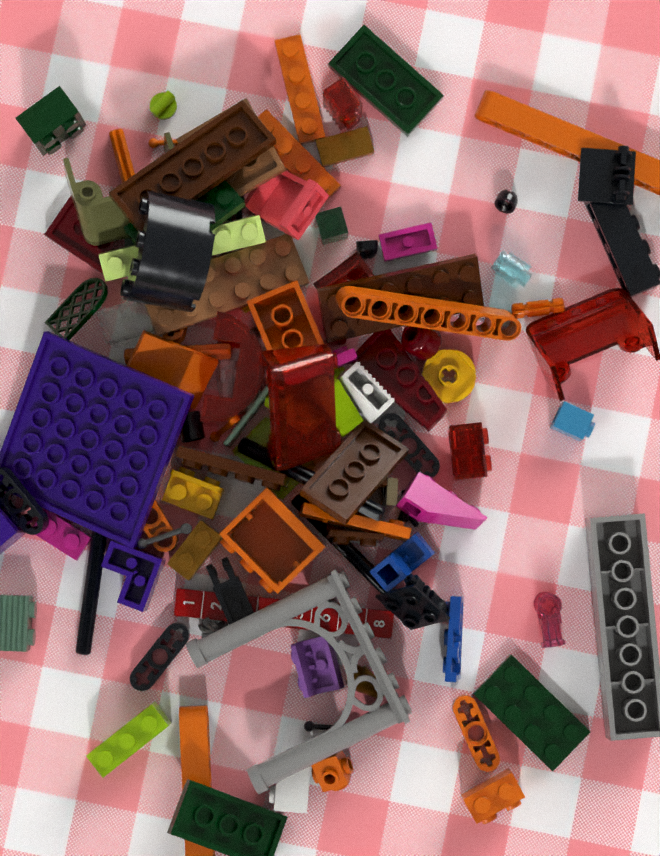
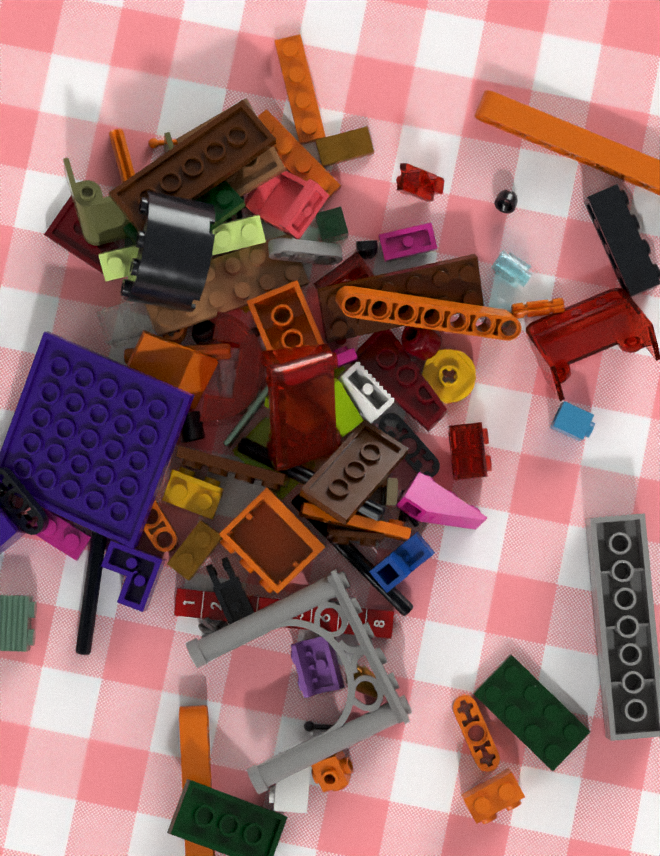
(51, 121): dark green brick -> none
(87, 313): dark green window -> none
(128, 739): lime brick -> none
(141, 668): black beam -> none
(163, 105): lime plate -> none
(185, 528): dark grey hinge -> none
(203, 332): none -> black plate
(215, 436): orange hinge -> none
(305, 251): none -> light grey beam
(342, 104): clear red brick -> none
(385, 80): dark green plate -> none
(415, 604): black hinge -> none
(419, 182): none -> clear red hips
(453, 639): blue wing -> none
(549, 620): clear pink connector -> none
(607, 175): black hinge -> none

